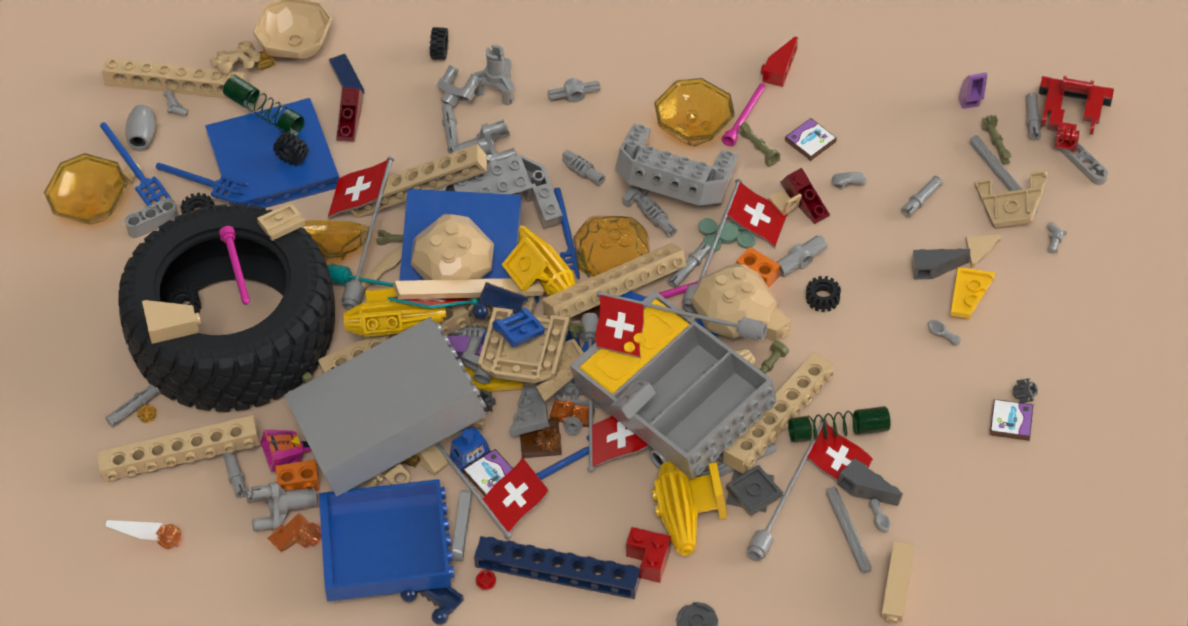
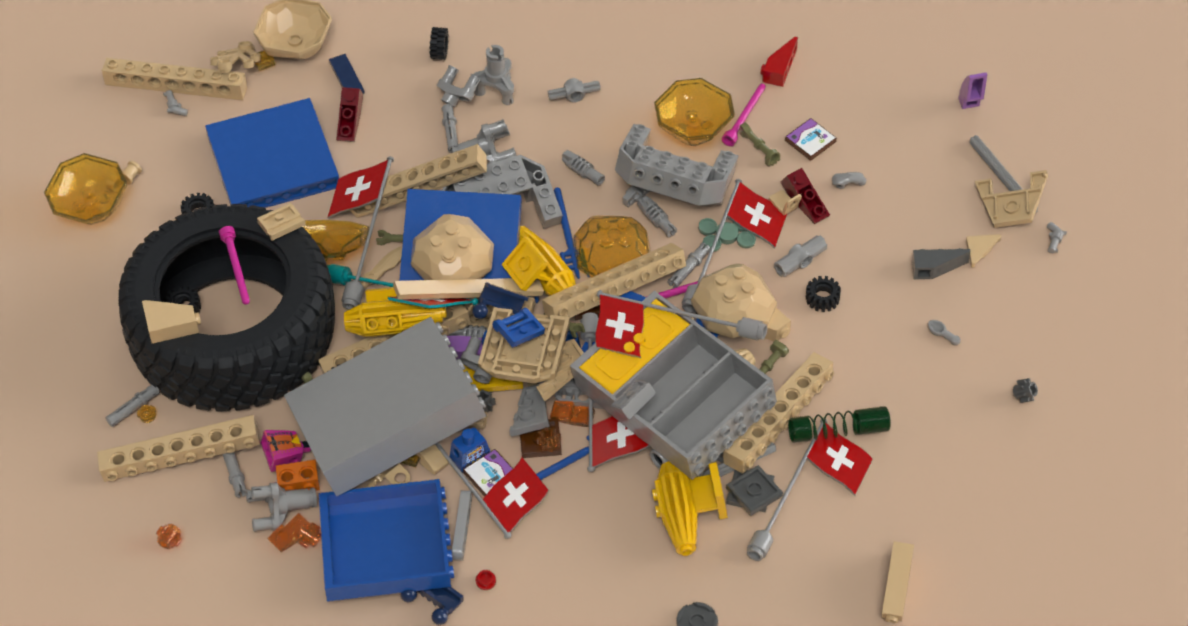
(140, 127): light grey piece -> none
(140, 530): white sticker -> none
(145, 182): blue piece -> none
(150, 218): light grey beam -> none
(217, 185): blue piece -> none
(248, 95): dark green piece -> none
(290, 148): black tyre -> none
(563, 575): dark blue brick -> none
(570, 428): light grey plate -> none
(651, 549): red brick -> none
(762, 264): orange brick -> none
(848, 530): light grey axle -> none
(864, 483): dark grey slope -> none
(881, 520): light grey piece -> none
(918, 200): light grey pin -> none
(969, 291): yellow wing -> none
(989, 124): olive piece -> none
(1011, 419): tile -> none
(1033, 120): light grey pin -> none
(1055, 89): red container -> none
(1088, 171): light grey beam -> none

